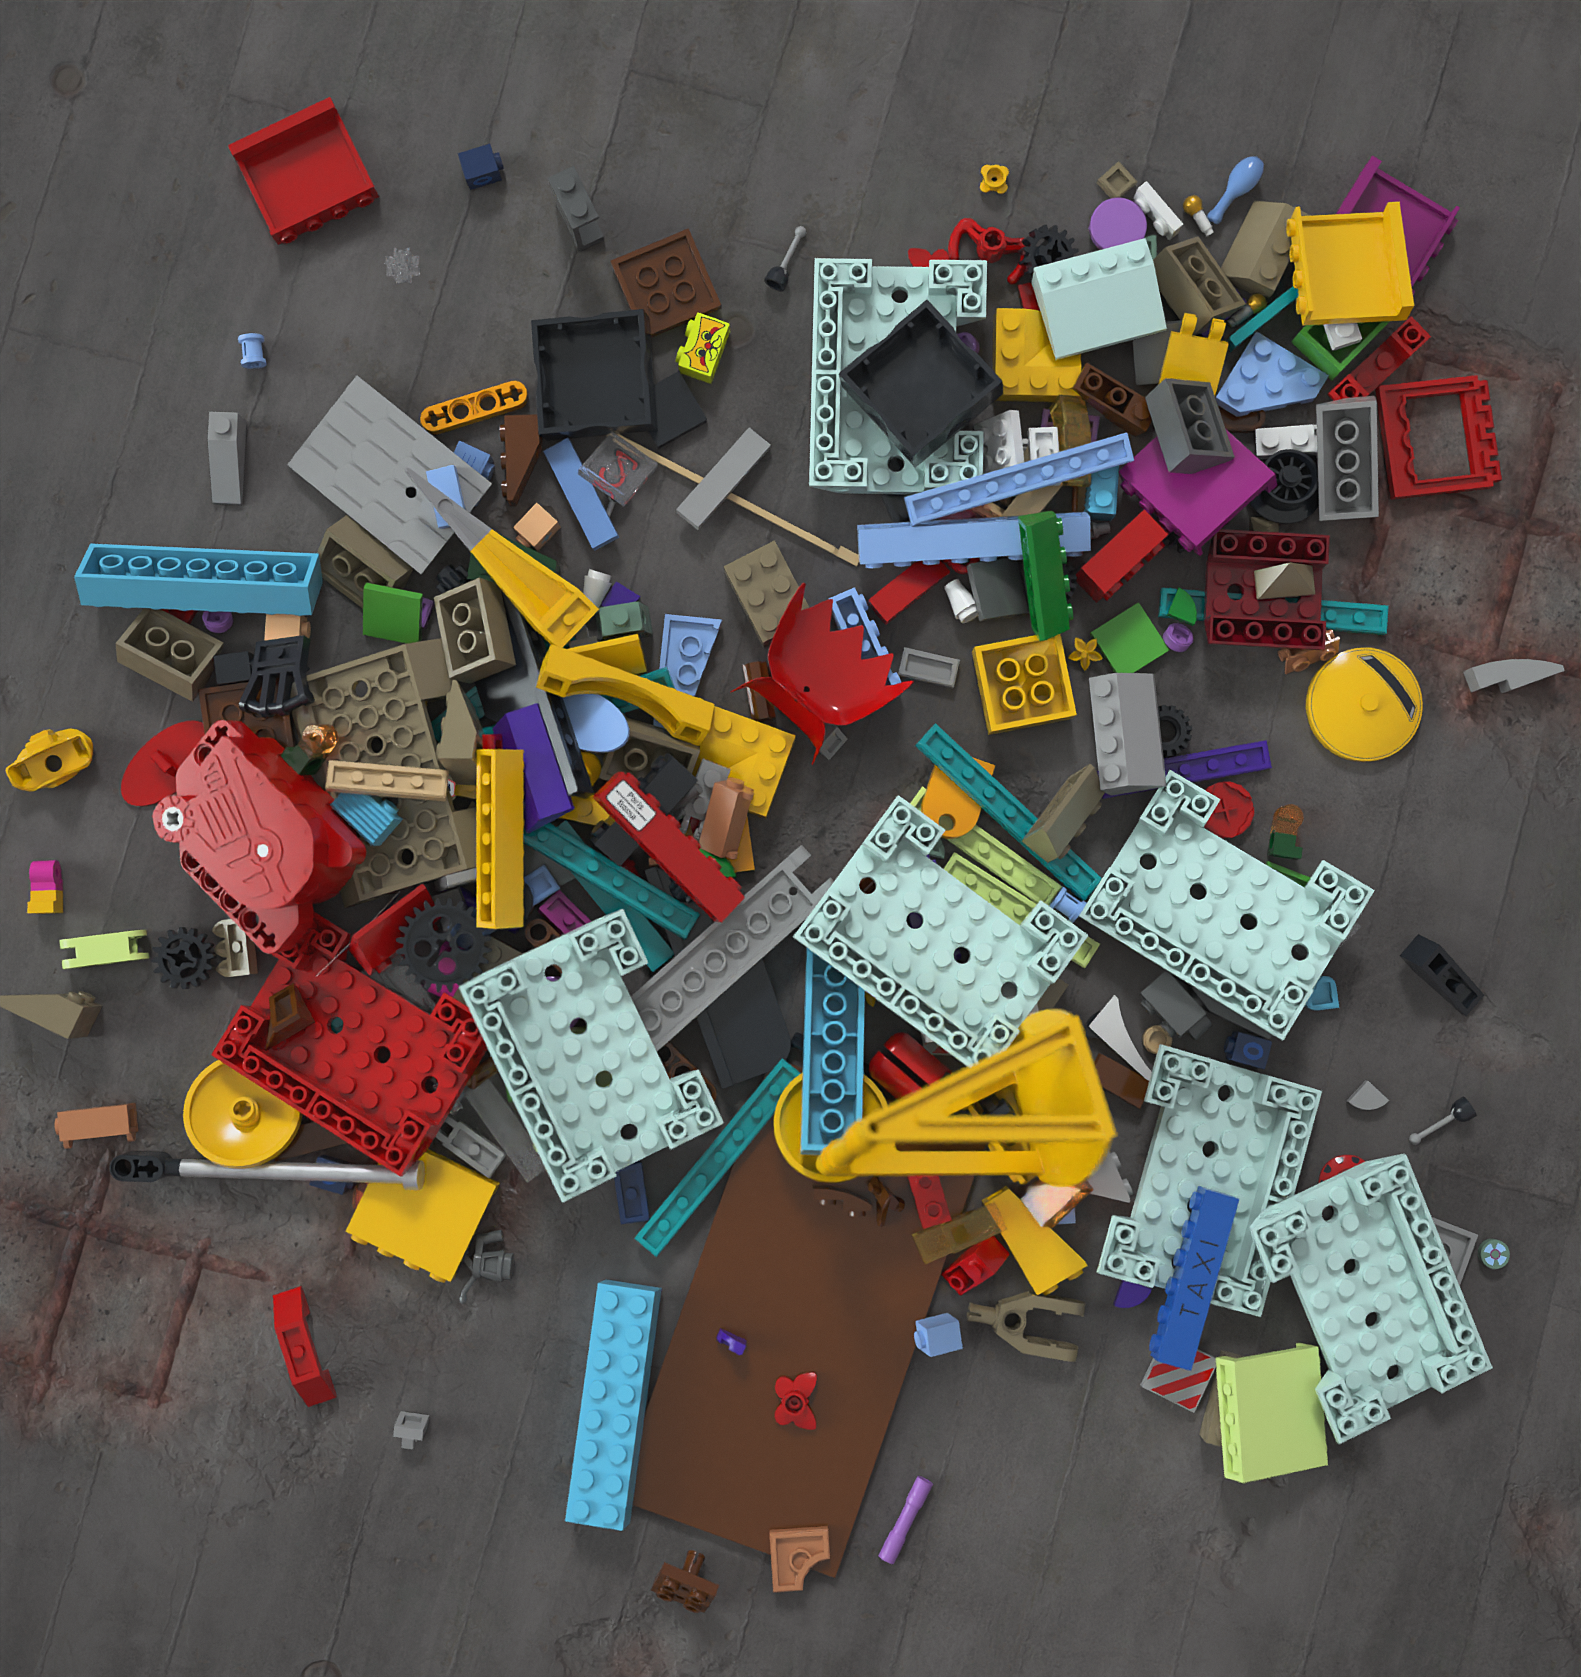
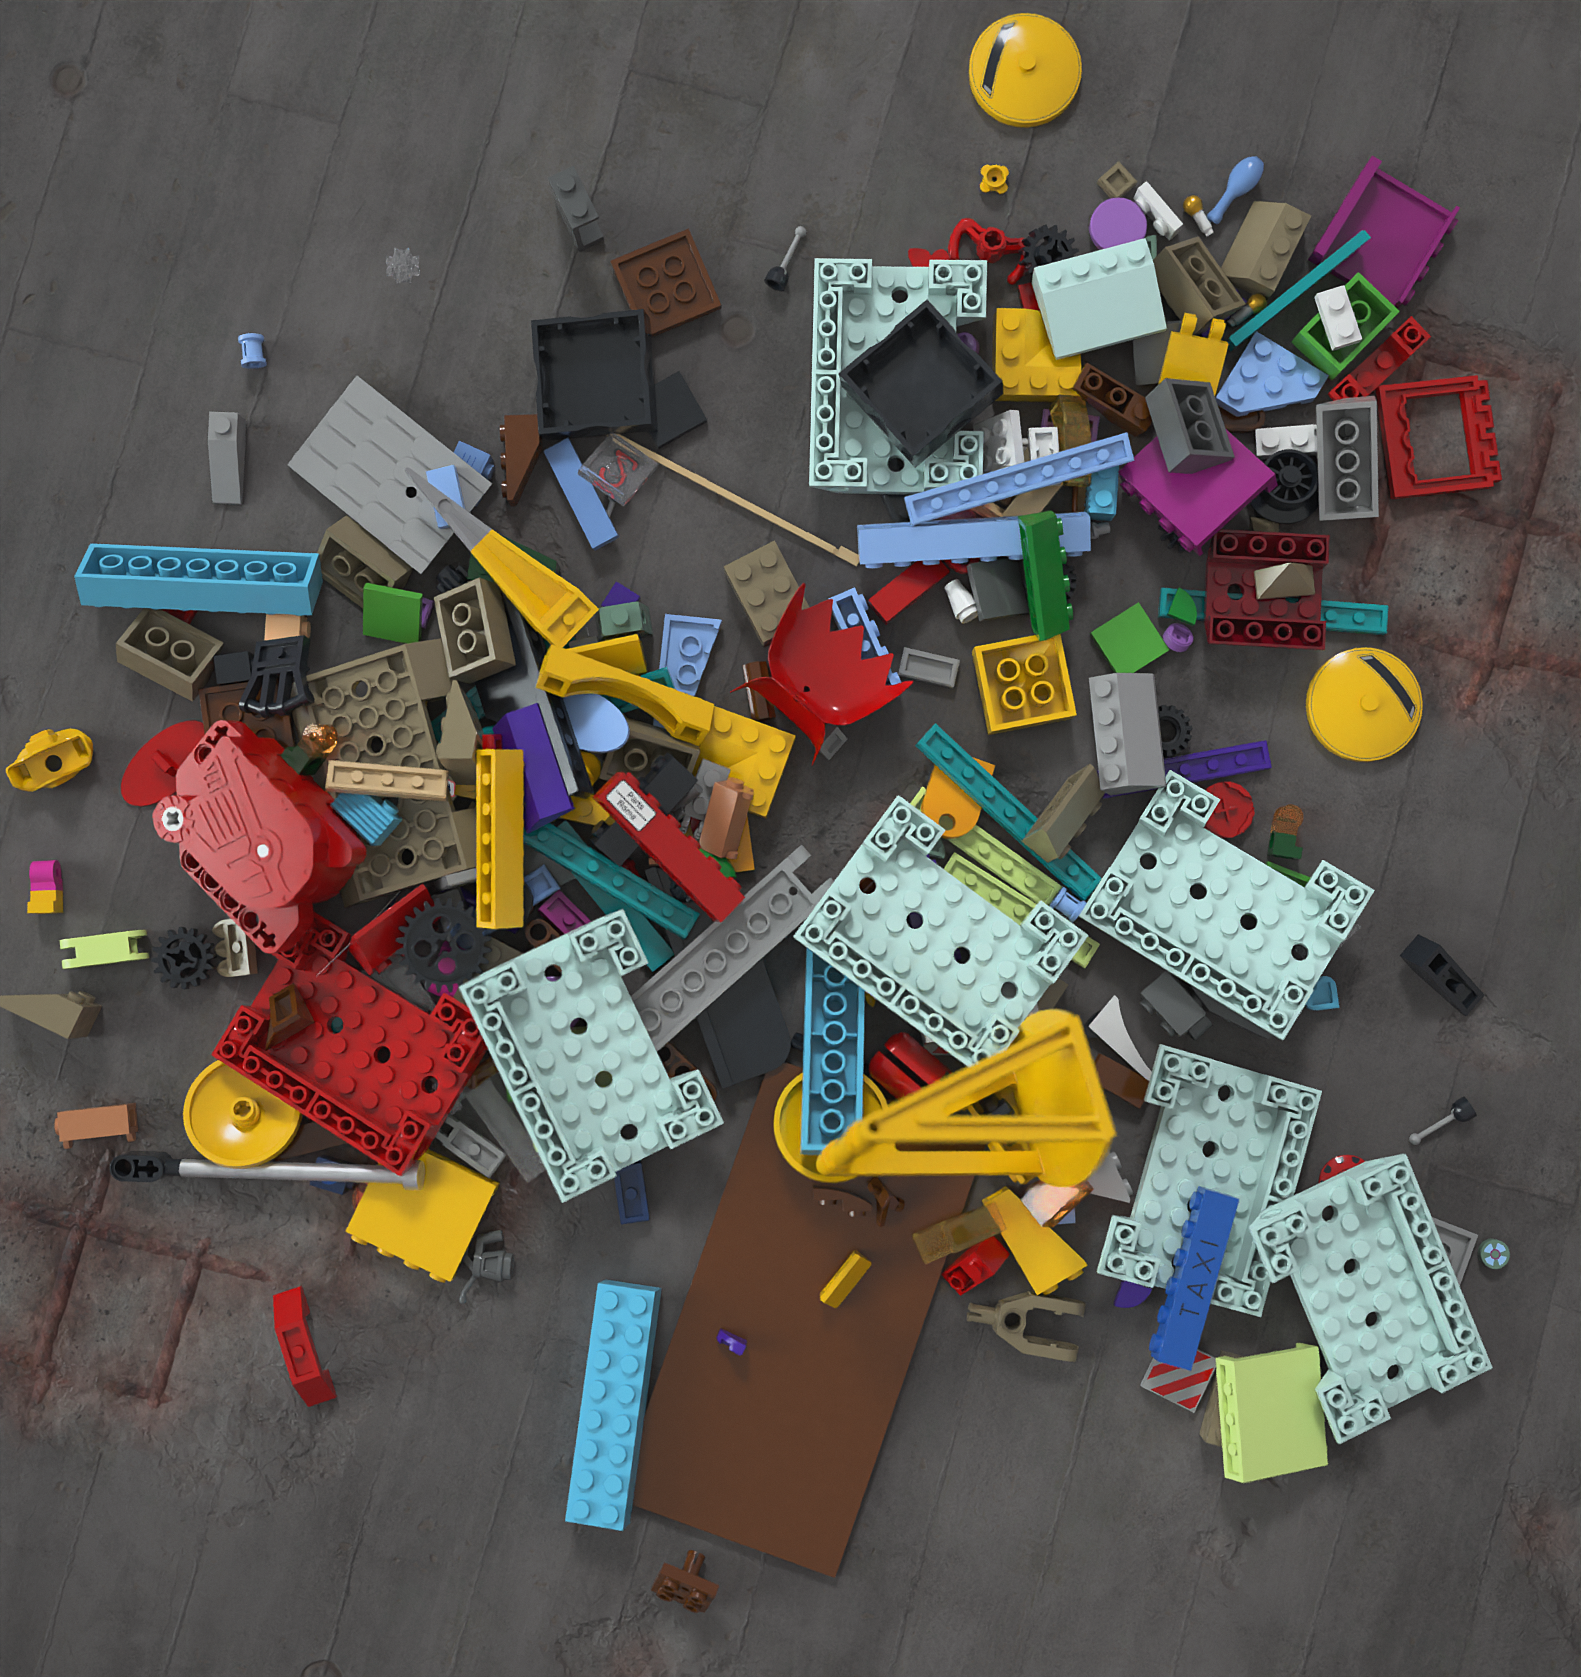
(217, 621): medium lavender tile -> none
(304, 171): red panel -> none
(410, 1428): light grey tile -> none
(473, 402): light orange beam -> none
(481, 166): dark blue brick -> none
(536, 528): light nougat brick -> none
(596, 586): white cone -> none
(703, 347): neon yellow brick -> none
(716, 1160): teal tile -> none
(723, 478): light grey tile -> none
(795, 1400): red animal -> none
(795, 1553): nougat tile -> none
(845, 1279): none -> yellow slope
(913, 1503): medium lavender piece -> none
(929, 1200): red brick -> none
(938, 1334): light blue brick -> none
(1025, 70): none -> yellow dish
(1085, 652): yellow plant -> none
(1122, 557): red brick -> none
(1153, 1037): tan tile -> none
(1247, 1049): dark blue brick -> none
(1300, 659): nougat hinge -> none
(1350, 267): yellow panel -> none
(1367, 1097): light grey tile -> none
(1509, 673): light grey slope -> none

